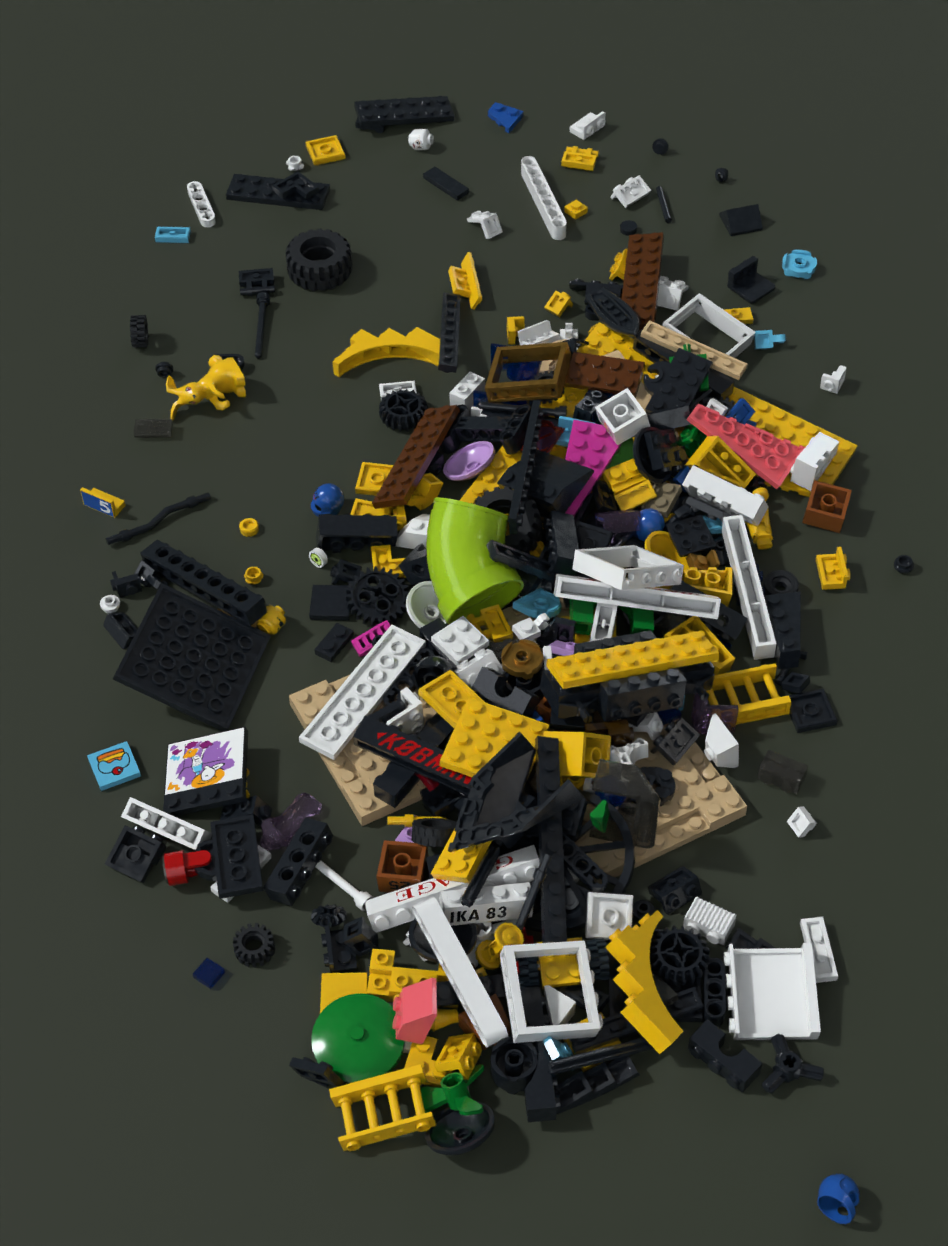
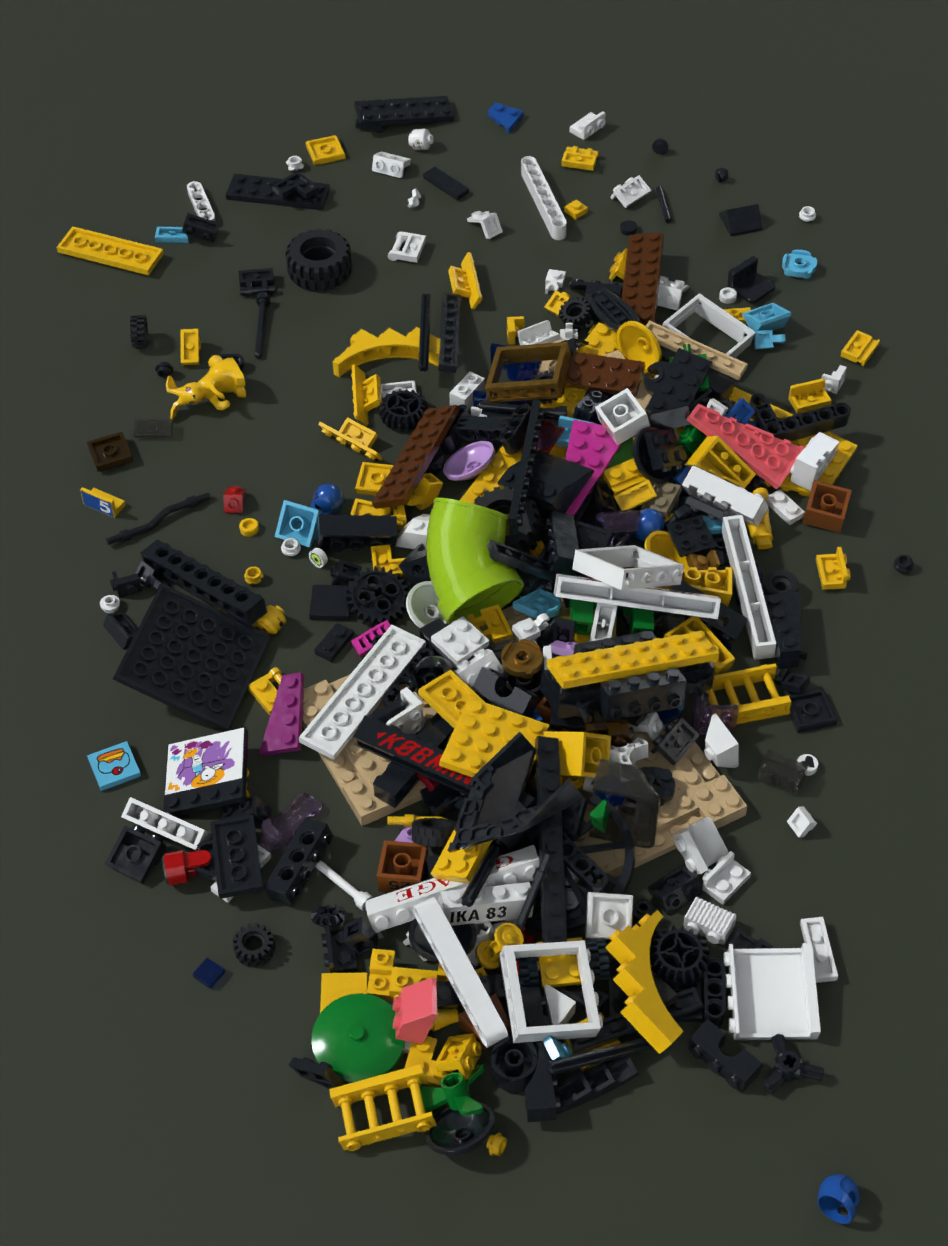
(109, 451): none -> dark brown plate
(110, 250): none -> yellow plate
(190, 346): none -> yellow plate
(200, 227): none -> black bracket
(233, 499): none -> red bracket
(264, 690): none -> yellow plate
(286, 717): none -> magenta wing
(290, 547): none -> white plate
(298, 523): none -> medium azure slope
(355, 435): none -> yellow bracket
(365, 394): none -> yellow bracket
(390, 164): none -> white bracket
(411, 249): none -> white plate
(414, 201): none -> white piece
(424, 332): none -> black axle
(496, 1144): none -> yellow plate
(554, 280): none -> white plate
(573, 306): none -> black tyre
(638, 343): none -> yellow dish
(700, 845): none -> white bracket
(725, 878): none -> white bracket
(728, 295): none -> white tile
(767, 317): none -> medium azure slope
(785, 507): none -> white plate
(801, 424): none -> black beam
(807, 214): none -> white plate
(809, 396): none -> yellow bracket
(811, 761): none -> white tile
(860, 348): none -> yellow plate

